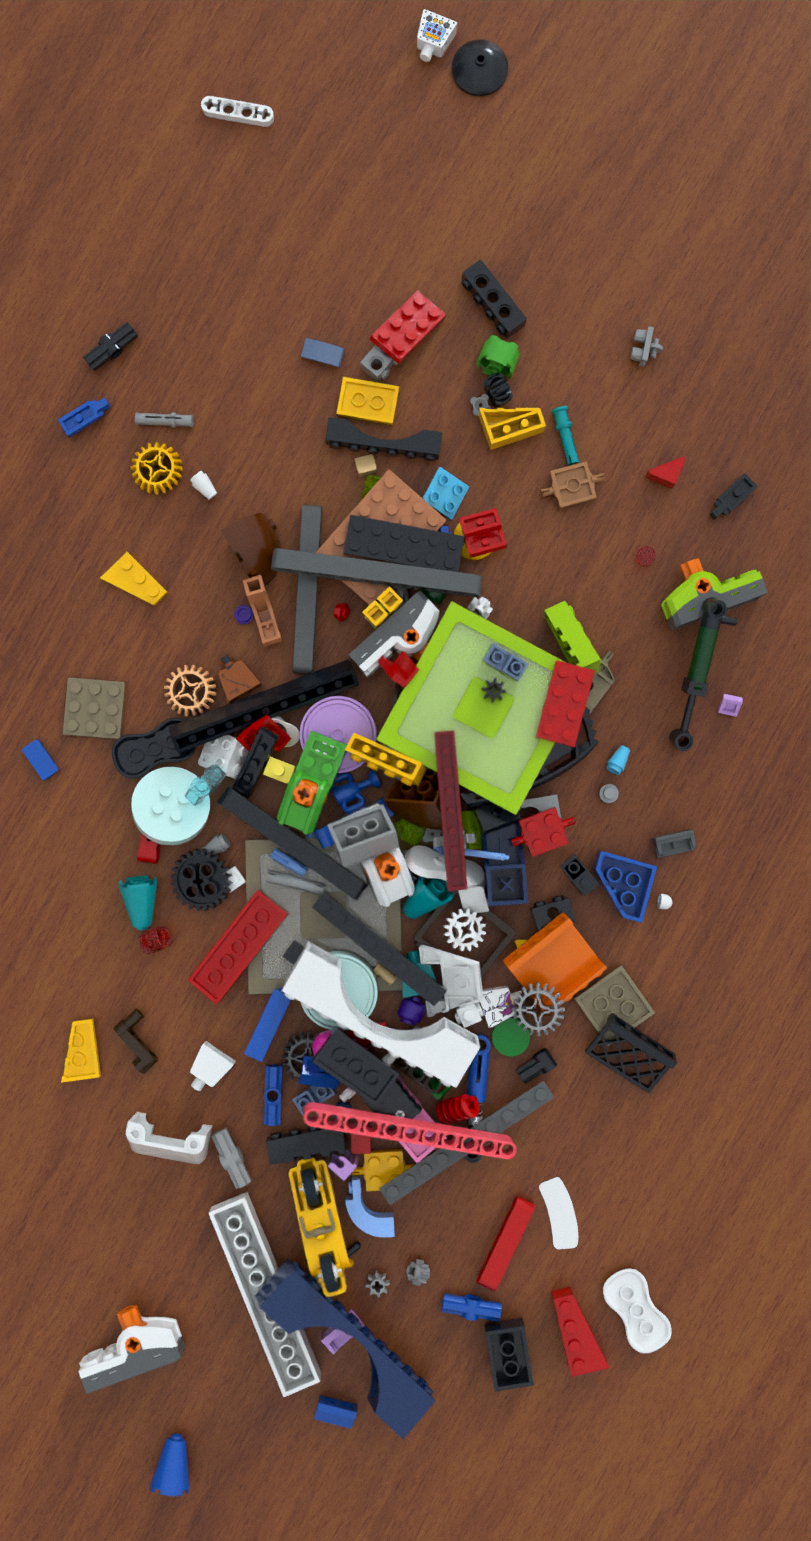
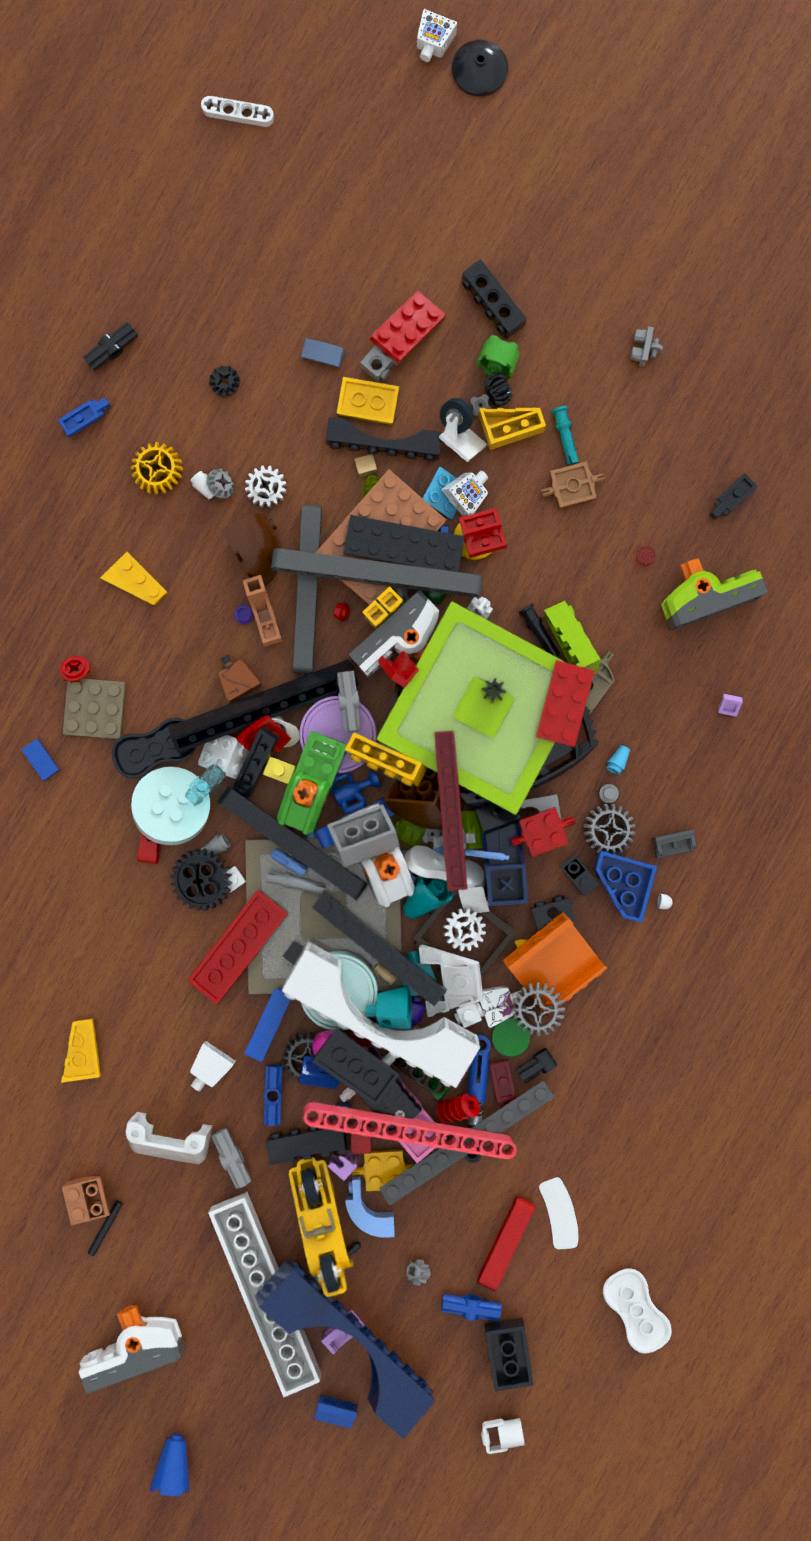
(74, 662): none -> red gear
(85, 1199): none -> nougat slope
(105, 1227): none -> black piece
(139, 899): teal cone -> none
(146, 1057): dark brown beam -> none
(155, 940): clear red gear -> none
(164, 419): light grey pin -> none
(197, 686): light nougat gear -> none
(216, 487): none -> light grey gear
(223, 389): none -> black gear
(260, 491): none -> white gear
(312, 1094): sand blue slope -> none
(349, 700): none -> light grey piece
(372, 1285): light grey gear -> none
(392, 1009): none -> teal torso
(457, 419): none -> plate
(467, 492): none -> white torso
(502, 1081): none -> dark red hinge
(505, 662): sand blue slope -> none
(509, 1432): none -> white piece
(535, 623): none -> black pin
(579, 1342): red wedge -> none
(610, 820): none -> light grey gear
(616, 995): dark tan plate -> none
(642, 1042): black fence -> none
(667, 473): red slope -> none
(695, 682): black piece -> none

